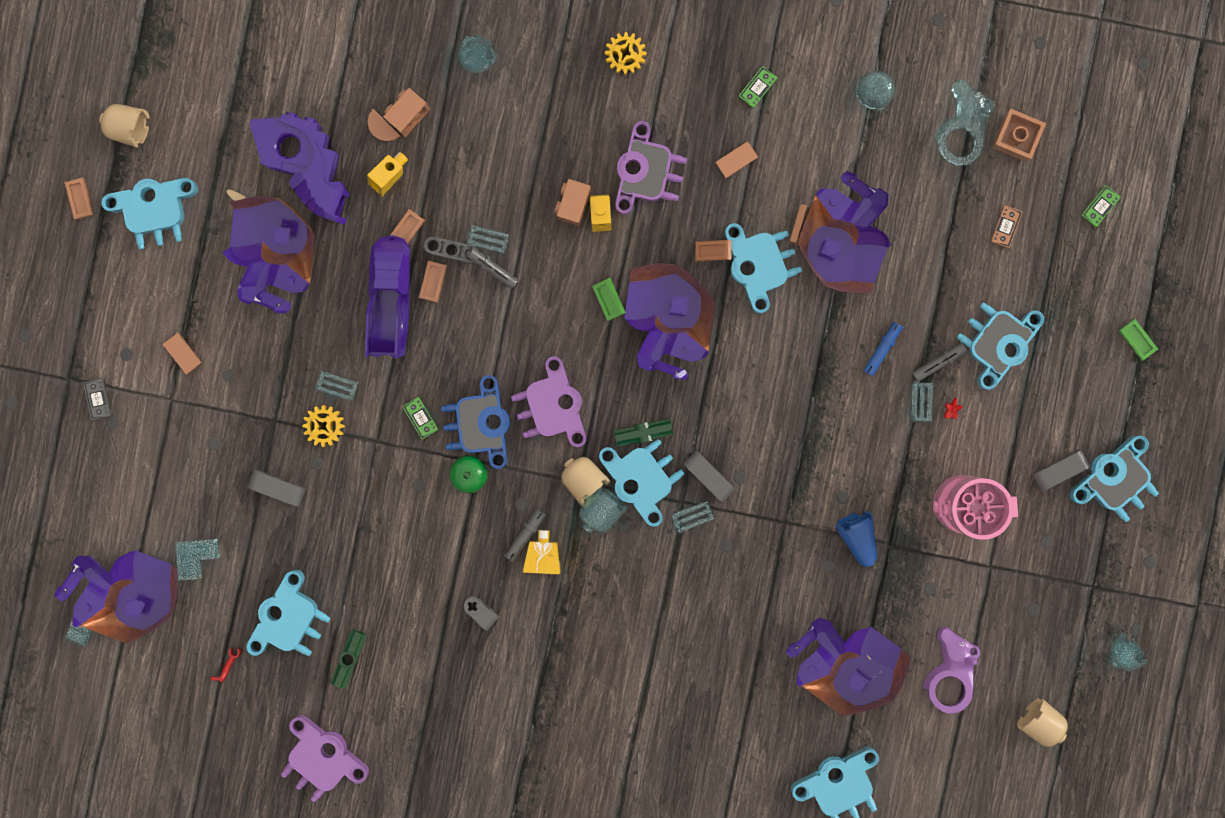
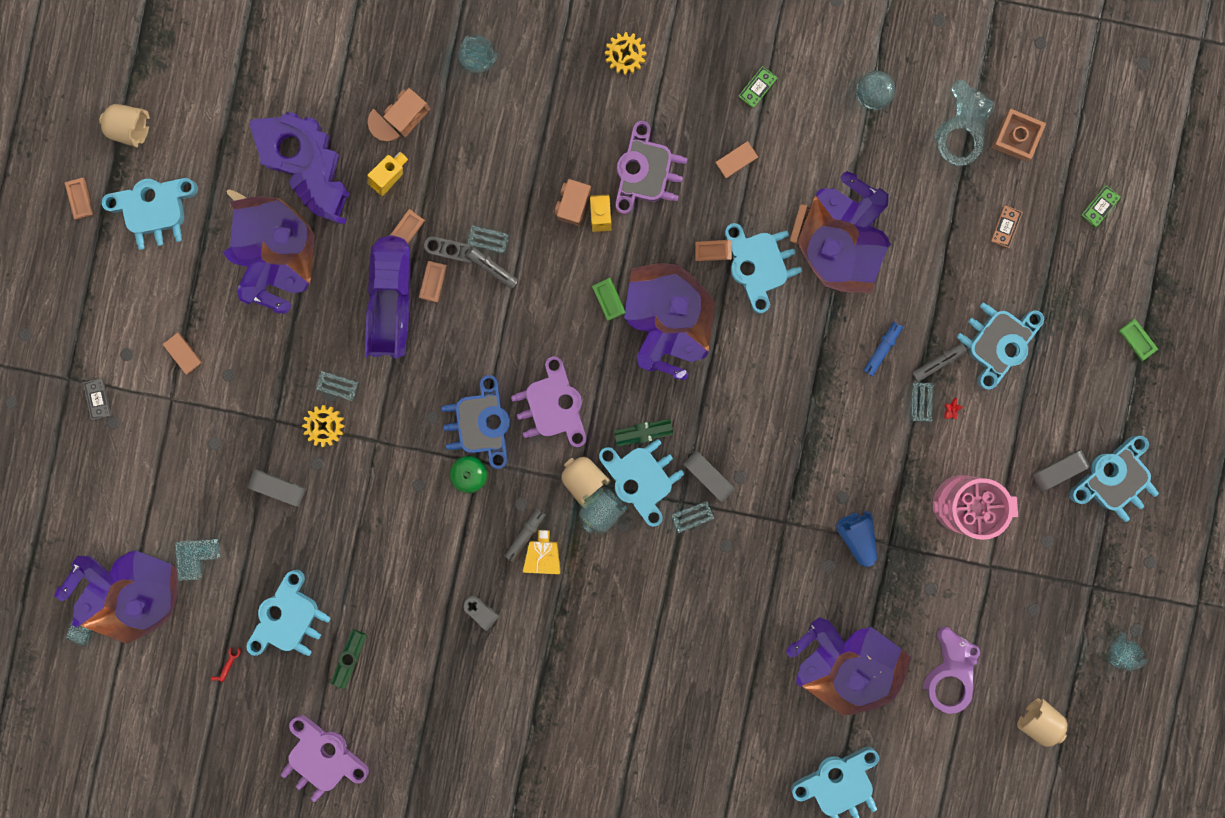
(420, 418): tile -> none

